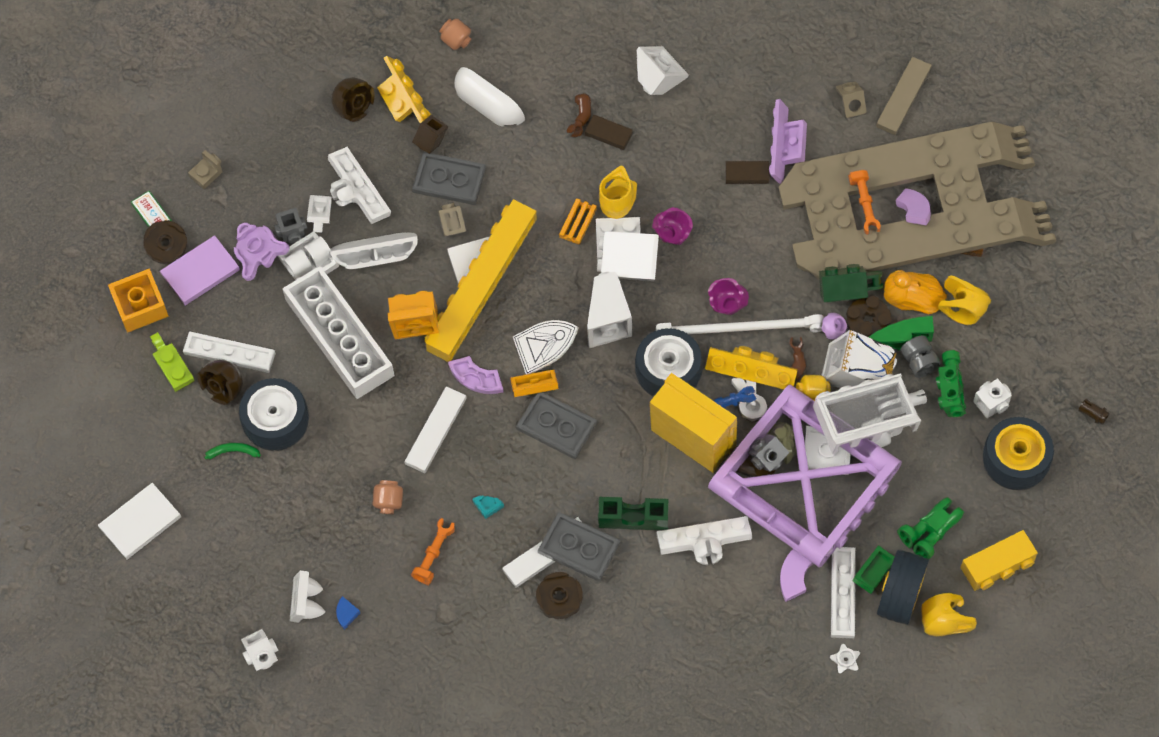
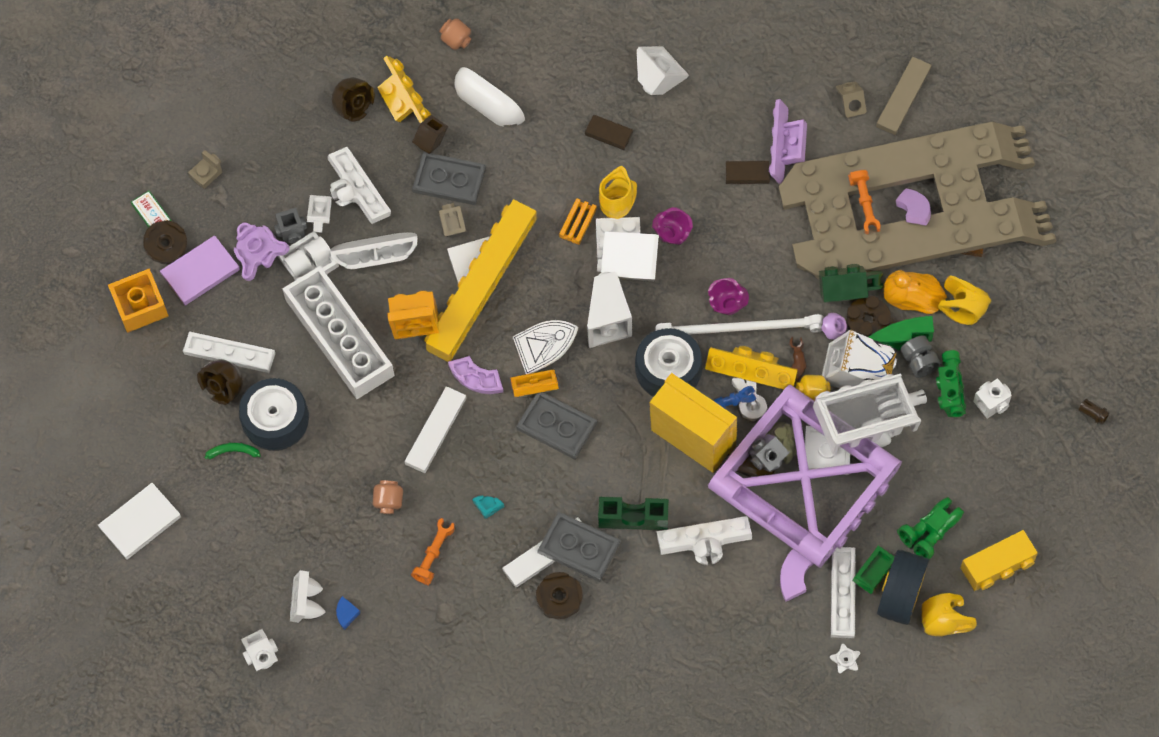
(171, 364): lime plate -> none
(584, 103): reddish brown arm -> none
(1018, 453): wheel -> none

